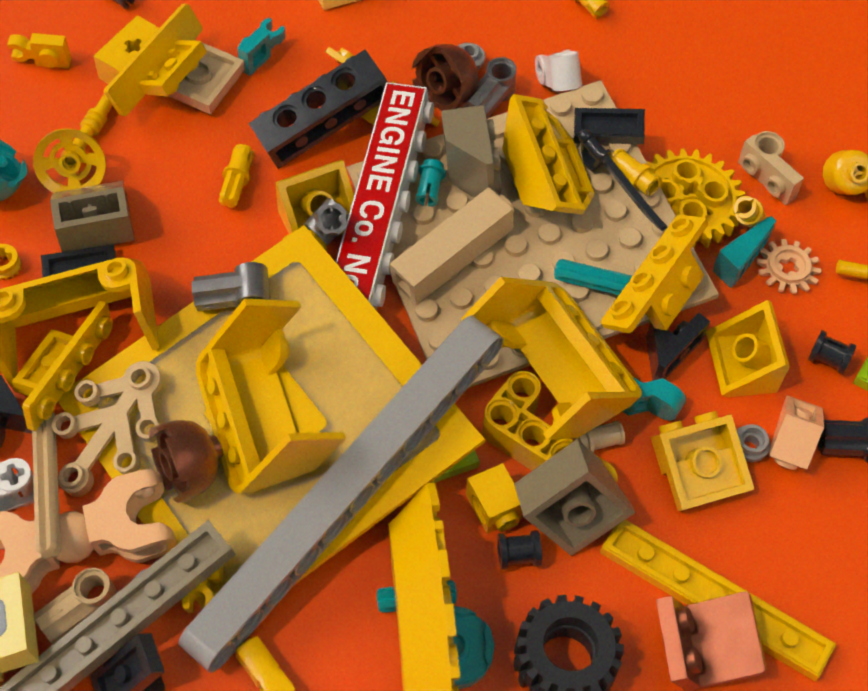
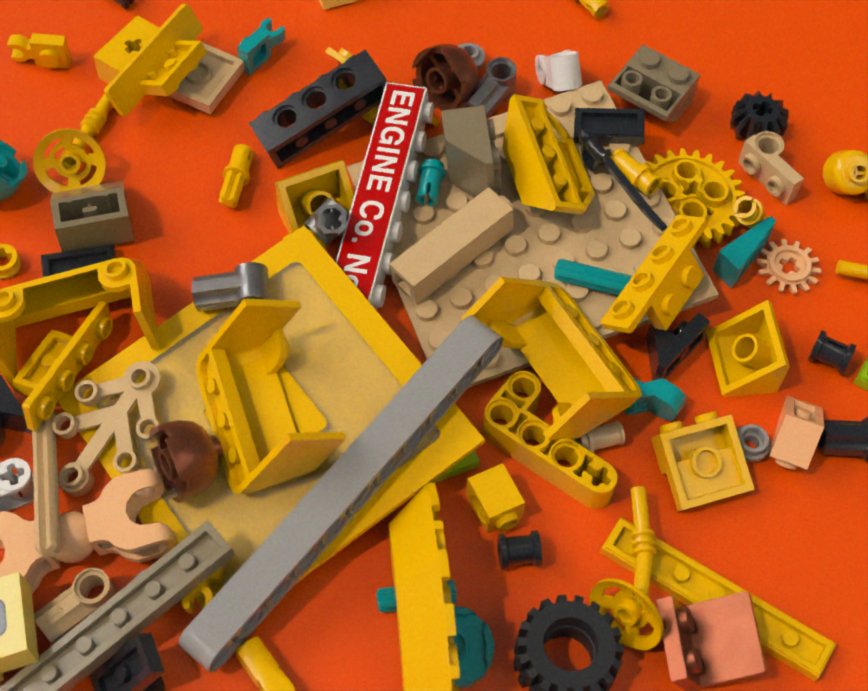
(572, 498): dark tan slope -> none
(632, 604): none -> yellow dish
(656, 84): none -> dark tan slope
(758, 114): none -> black gear

